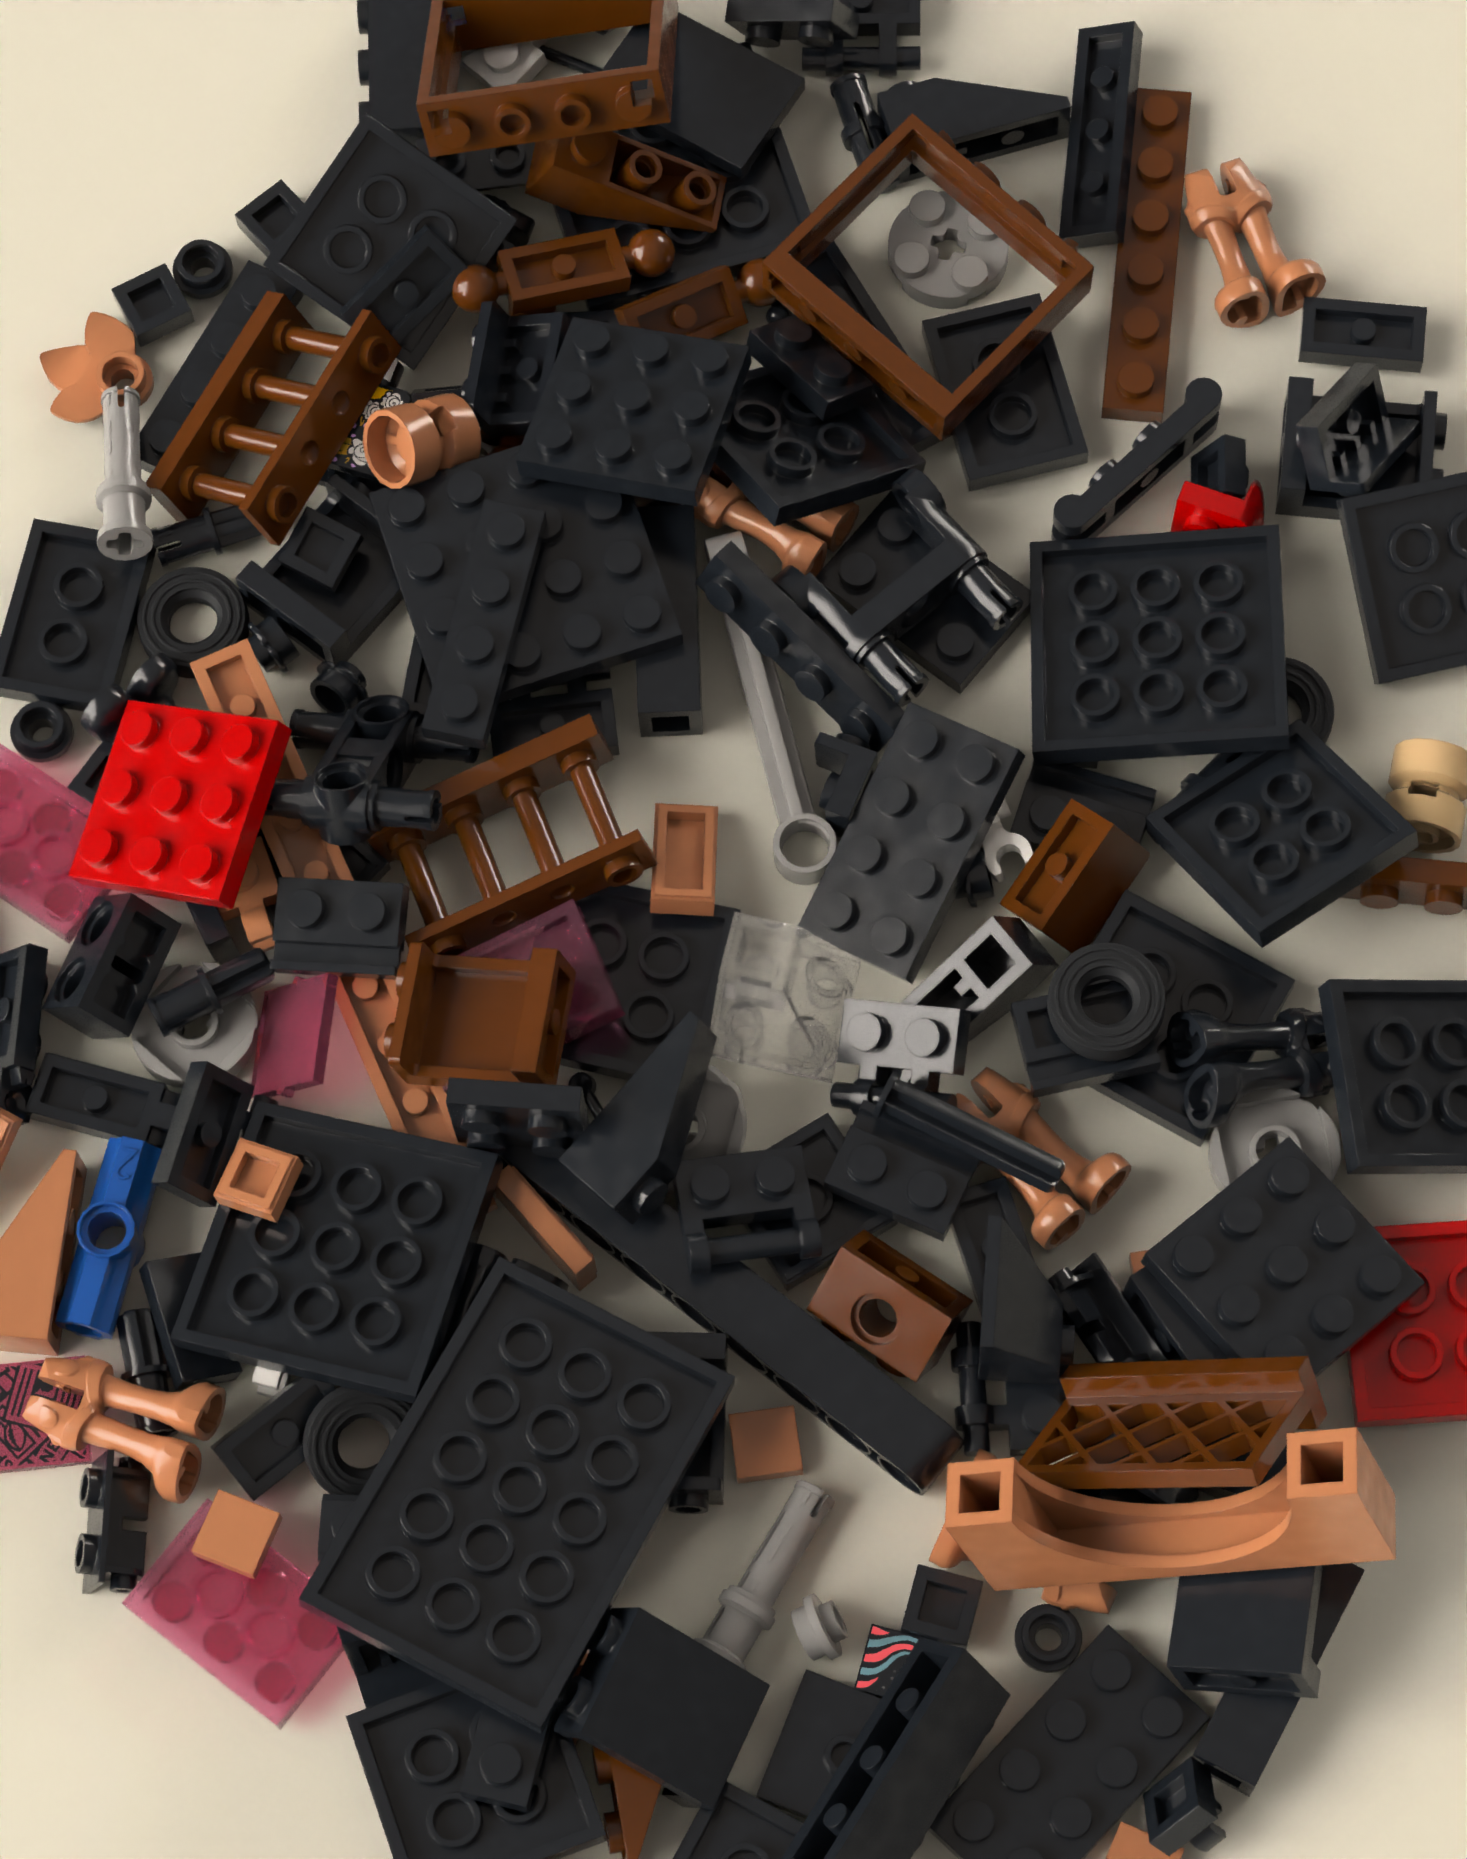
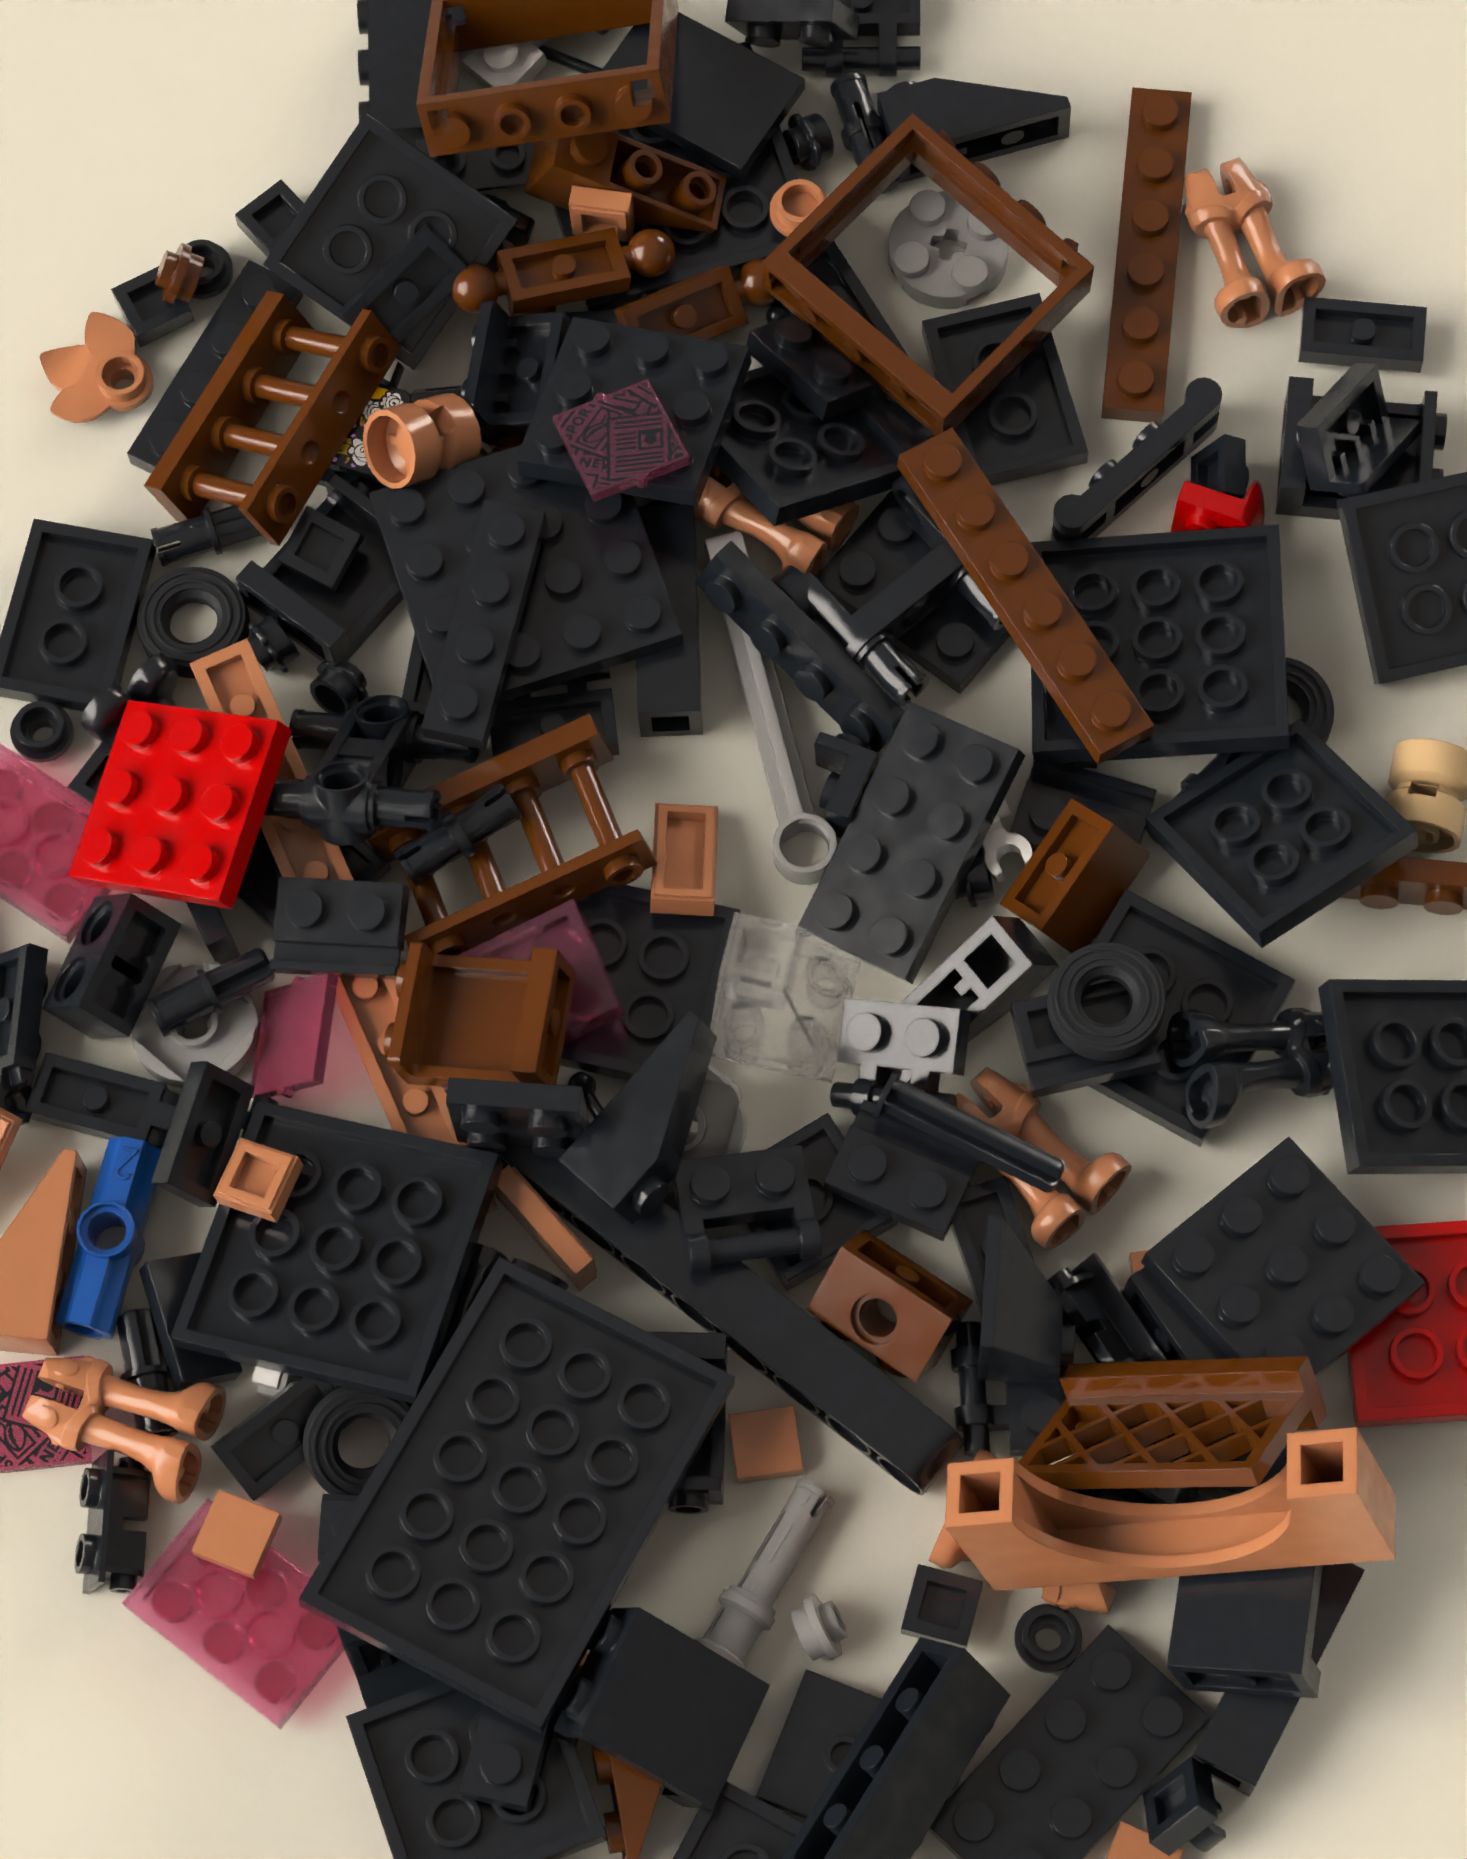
(123, 494): light grey pin -> none
(179, 274): none -> reddish brown plate
(255, 894): nougat plate -> none
(458, 834): none -> black pin
(601, 209): none -> nougat tile
(621, 440): none -> clear pink piece
(794, 204): none -> nougat plate
(808, 140): none -> black plate
(883, 1658): tile -> none
(1025, 596): none -> reddish brown plate
(1101, 134): black plate -> none
(1272, 1116): light grey plate -> none

